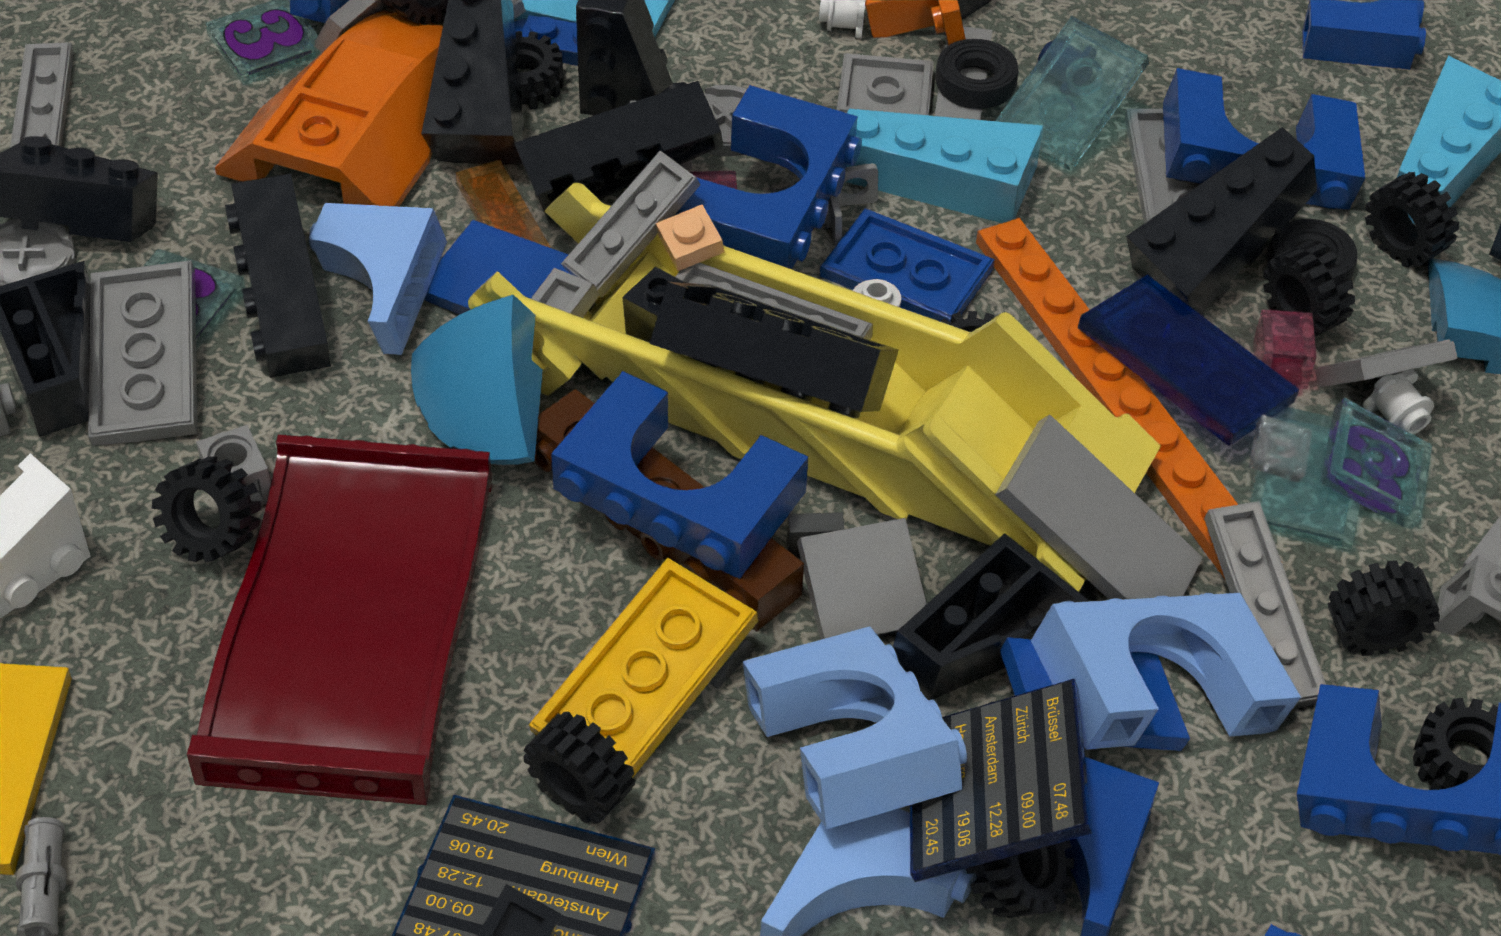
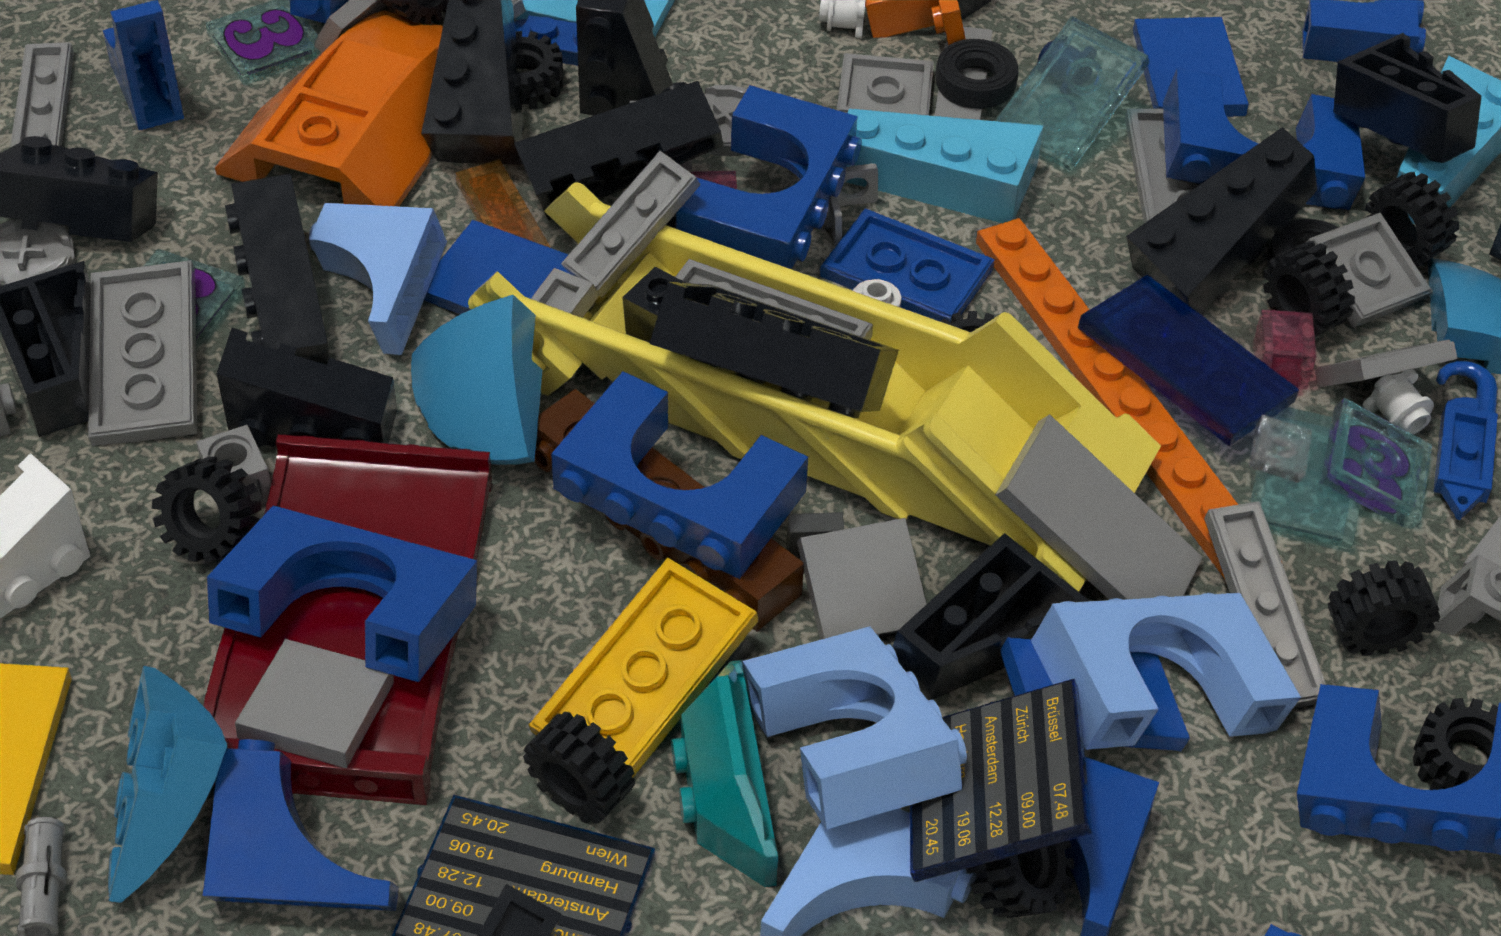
(144, 64): none -> blue arch
(174, 763): none -> dark azure brick
(262, 847): none -> blue arch
(294, 553): none -> blue arch
(301, 397): none -> black wedge
(314, 703): none -> light grey tile
(690, 237): light nougat plate -> none
(726, 778): none -> teal wedge
(1191, 45): none -> blue tile
(1378, 267): none -> light grey tile
(1408, 99): none -> black wedge
(1467, 440): none -> blue plate

